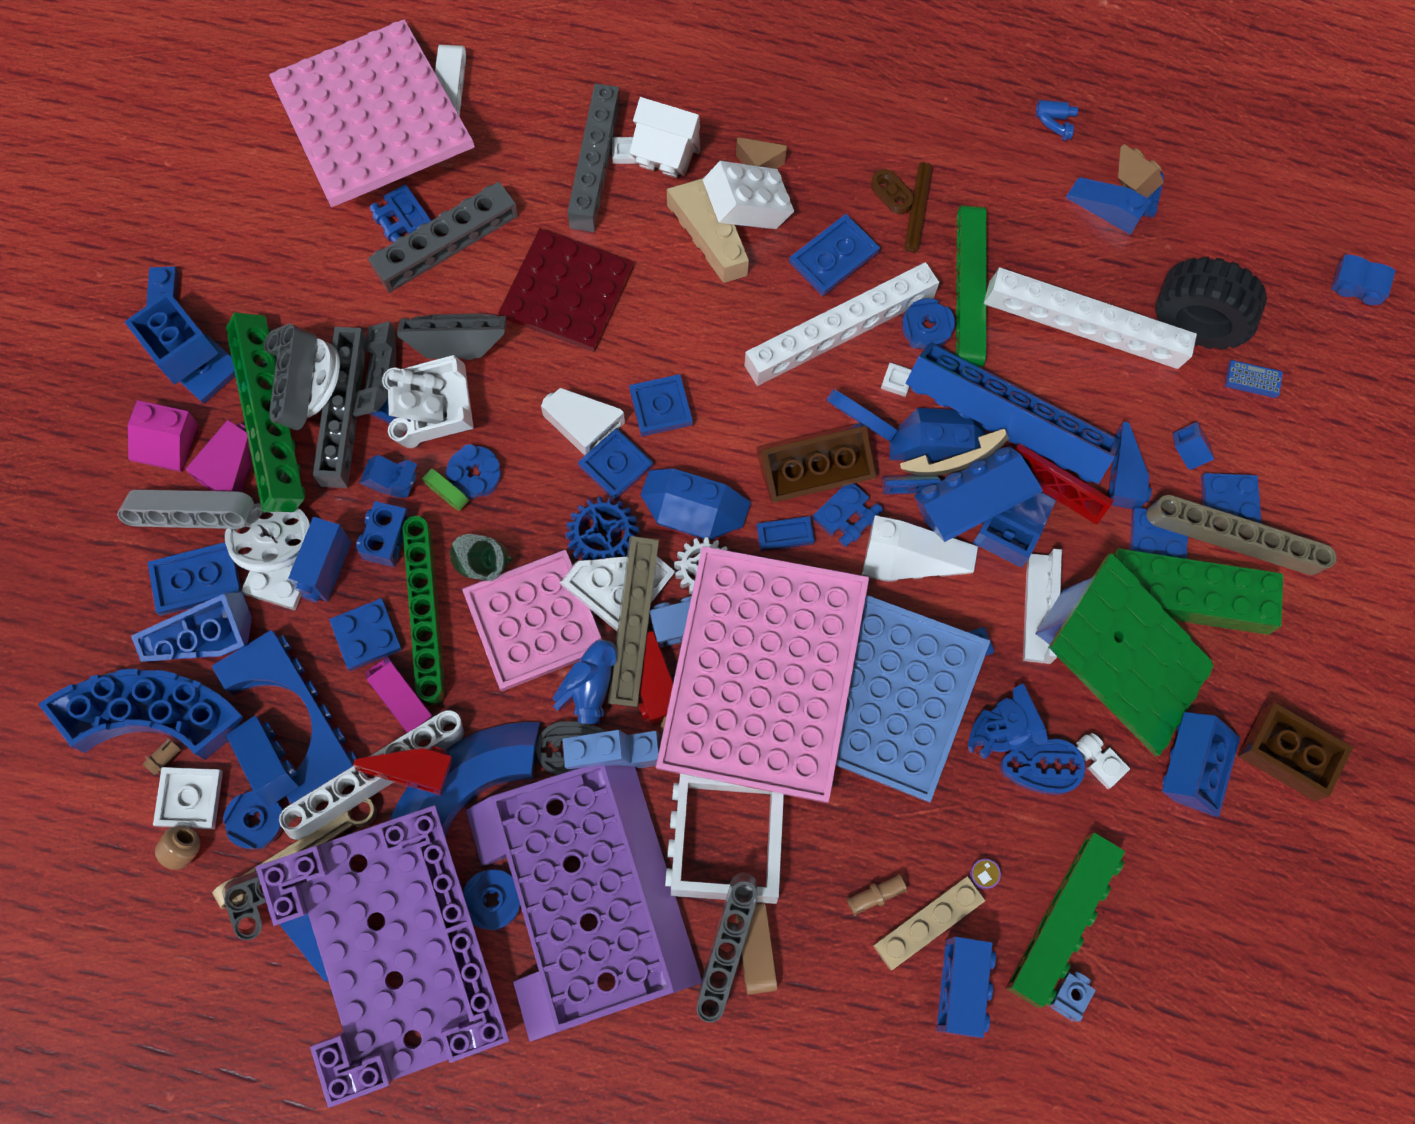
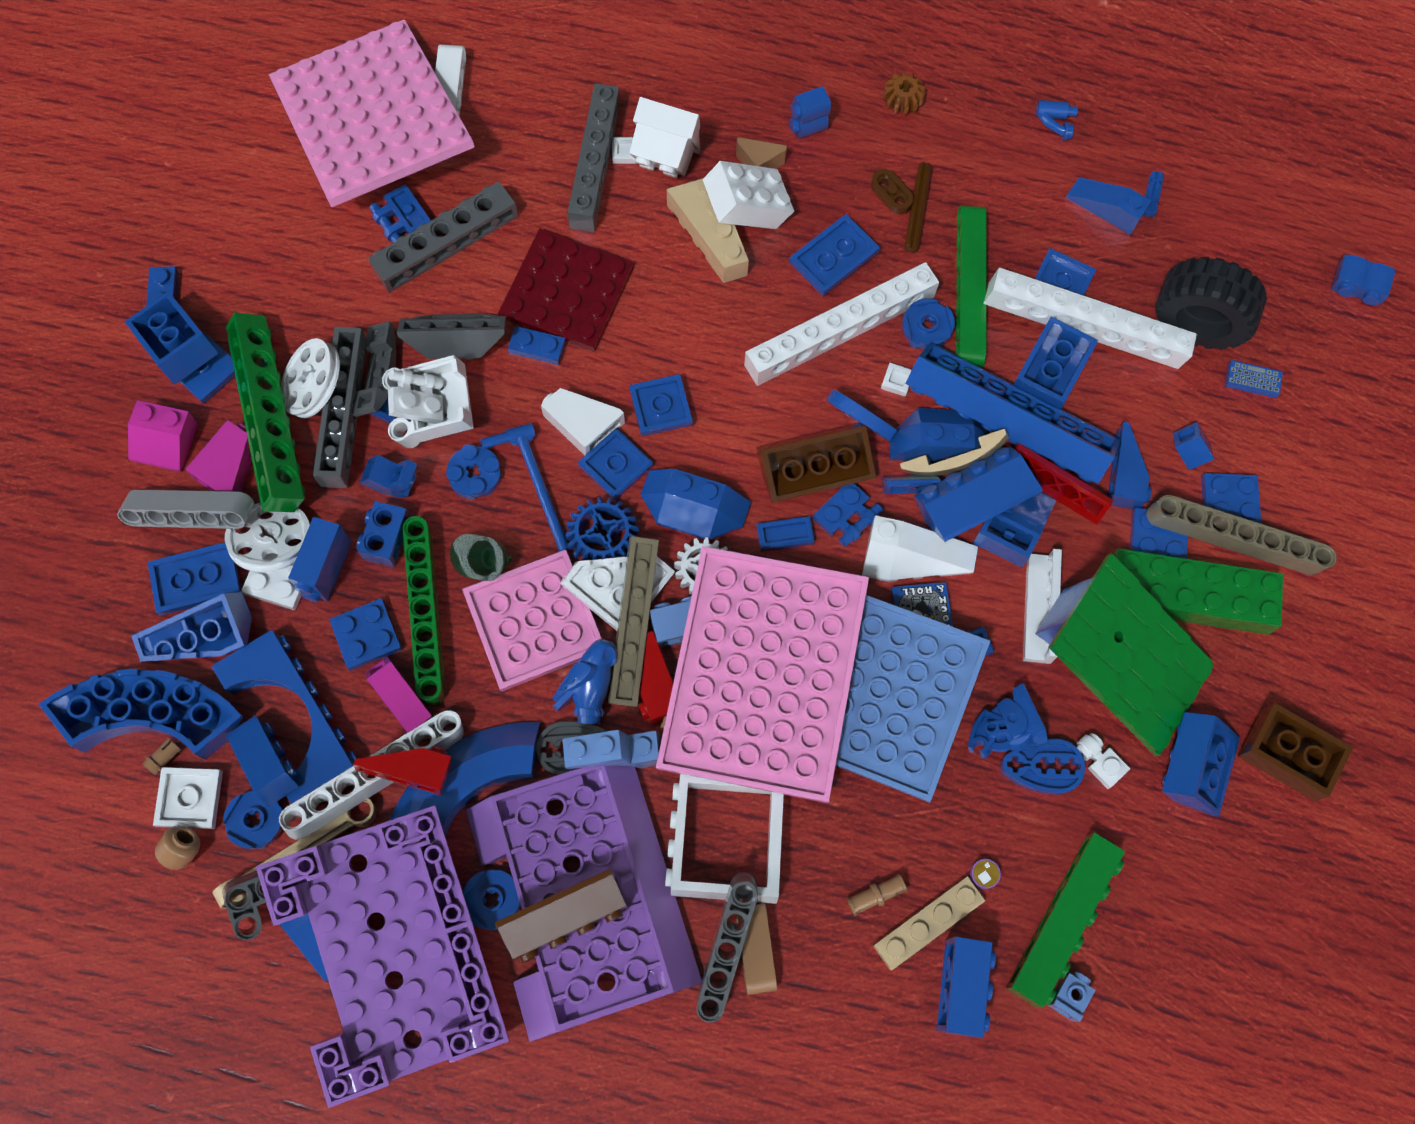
(293, 374): dark grey beam -> none
(445, 489): bright green beam -> none
(521, 437): none -> blue bar
(536, 345): none -> blue plate
(562, 915): none -> slope
(810, 112): none -> blue brick
(904, 93): none -> dark orange gear
(925, 600): none -> tile
(1055, 362): none -> blue brick
(1065, 272): none -> blue plate
(1137, 172): medium nougat slope -> none

